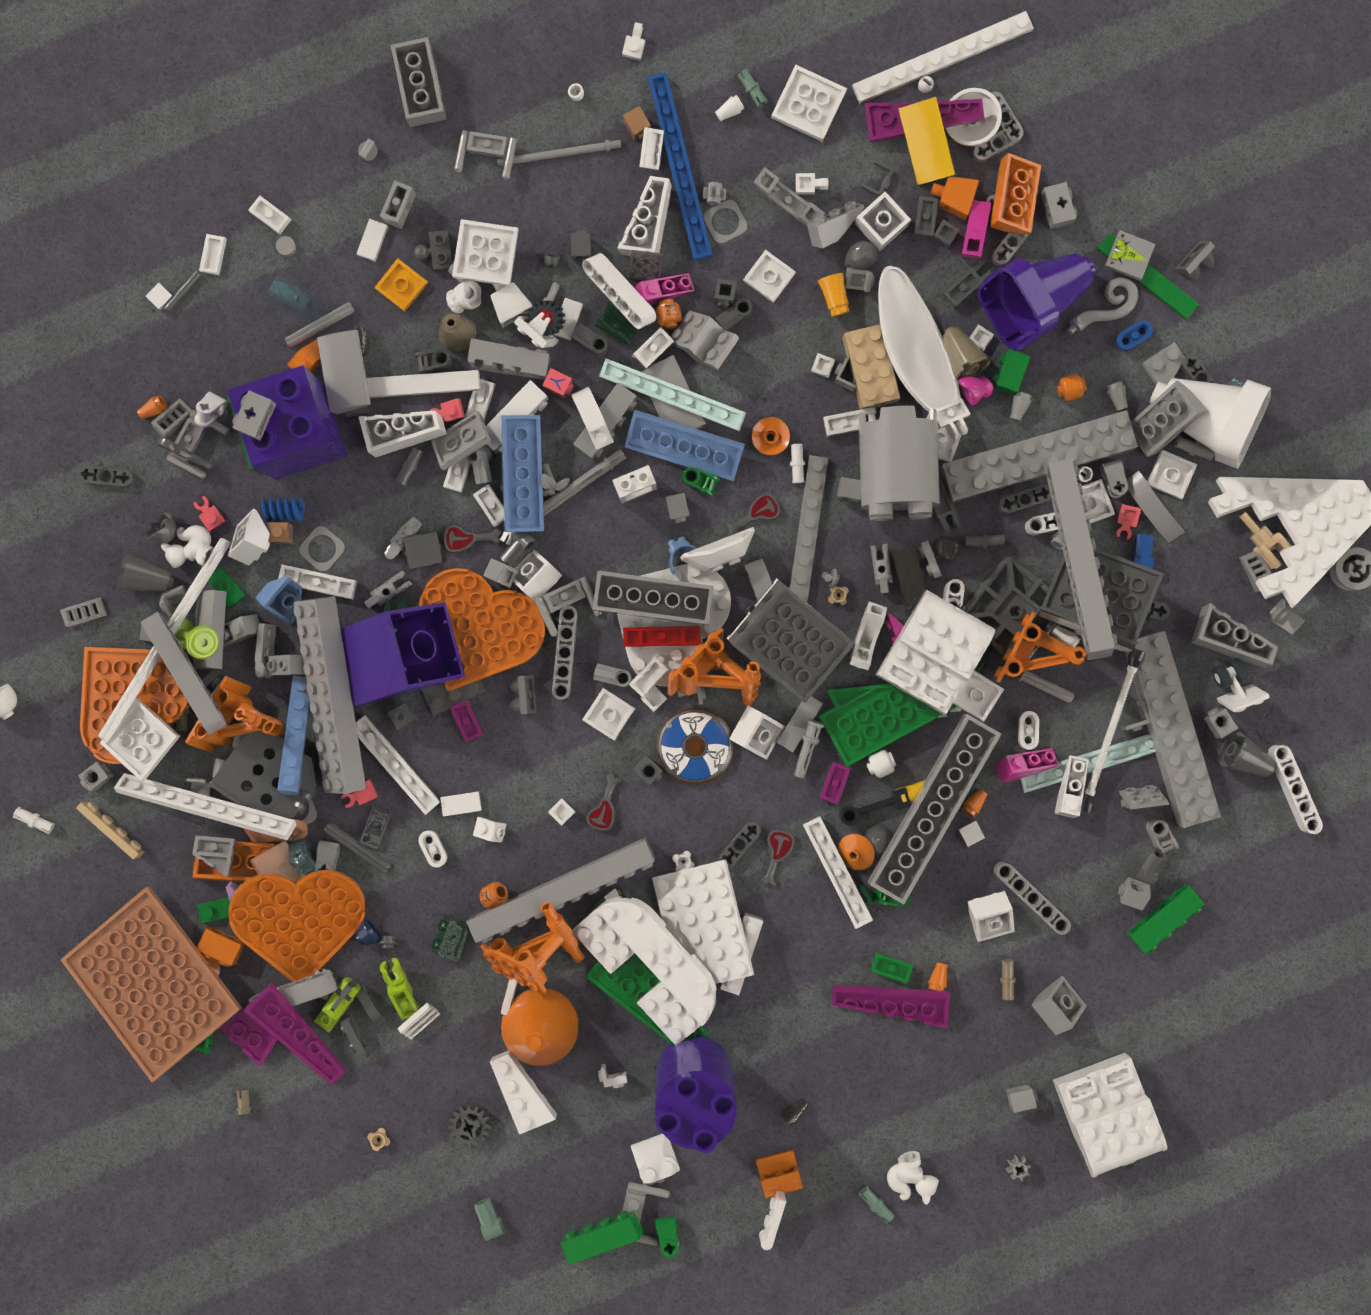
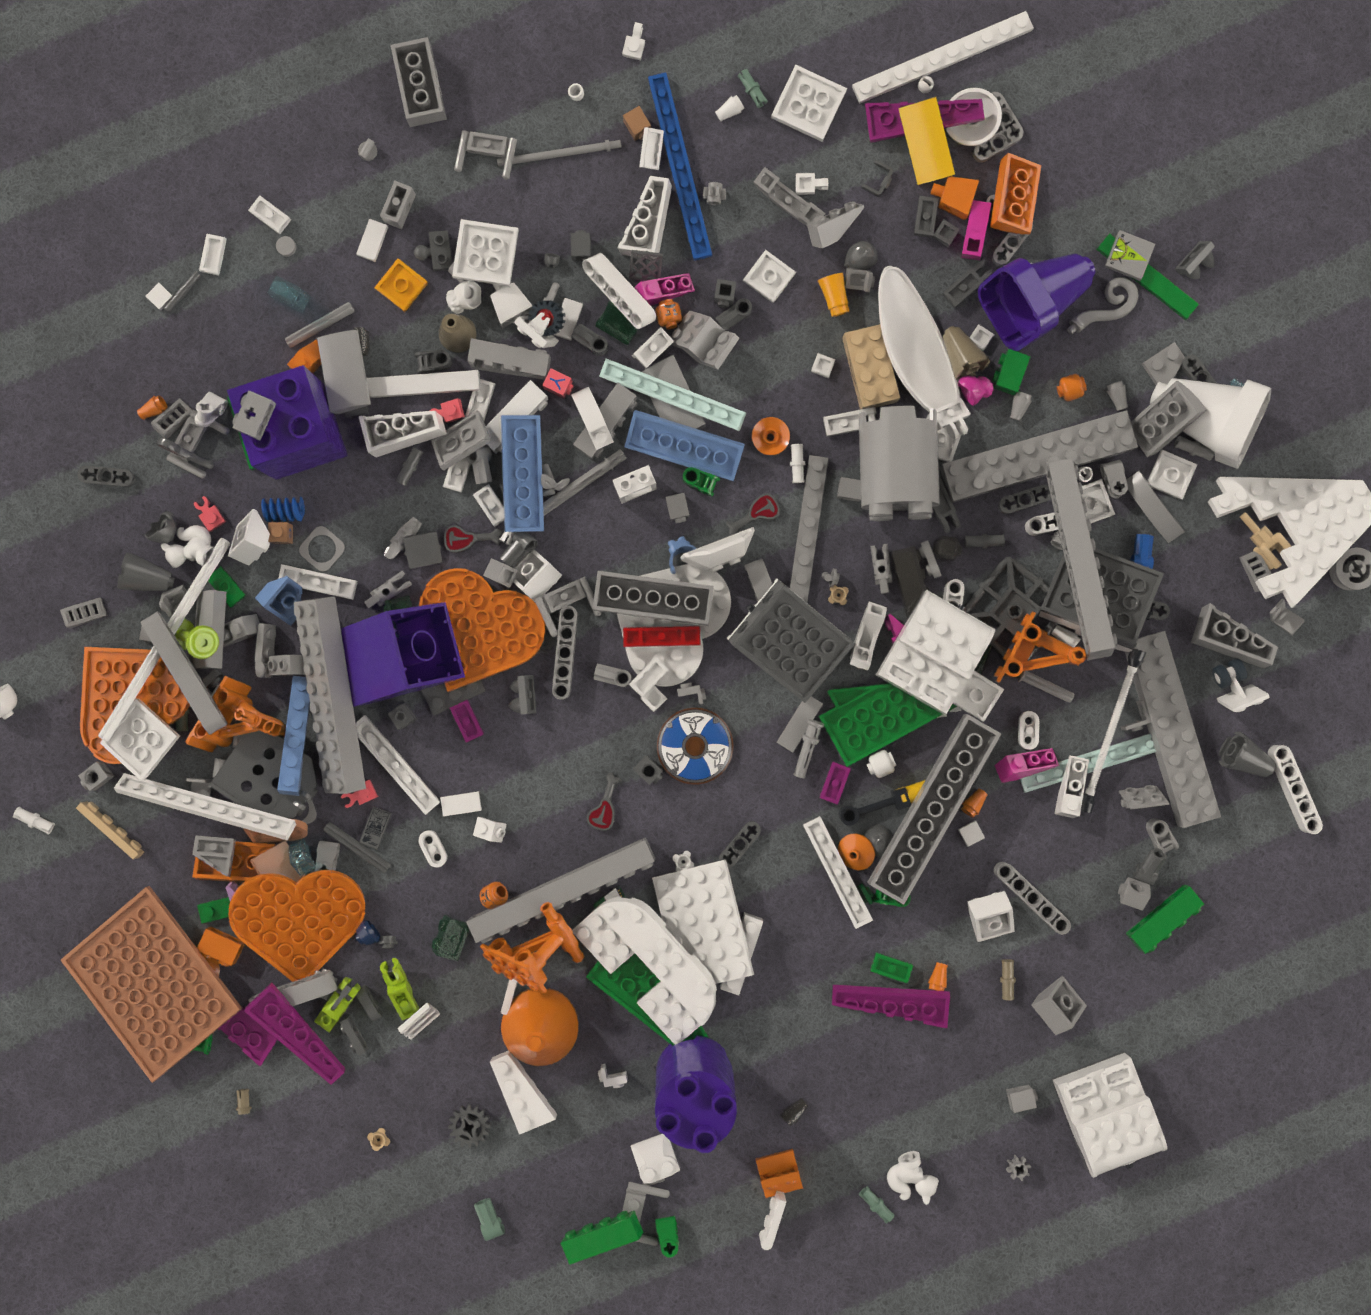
(561, 811): white plate -> none
(608, 714): white tile -> none
(713, 657): orange plate -> none
(724, 238): light grey piece -> none
(757, 732): white slope -> none
(781, 845): dark grey piece -> none
(840, 381): light grey bracket -> none
(882, 221): white brick -> none
(1056, 214): light grey brick -> none
(1128, 517): coral plate -> none
(1133, 335): blue plate -> none
(1227, 726): light grey brick -> none

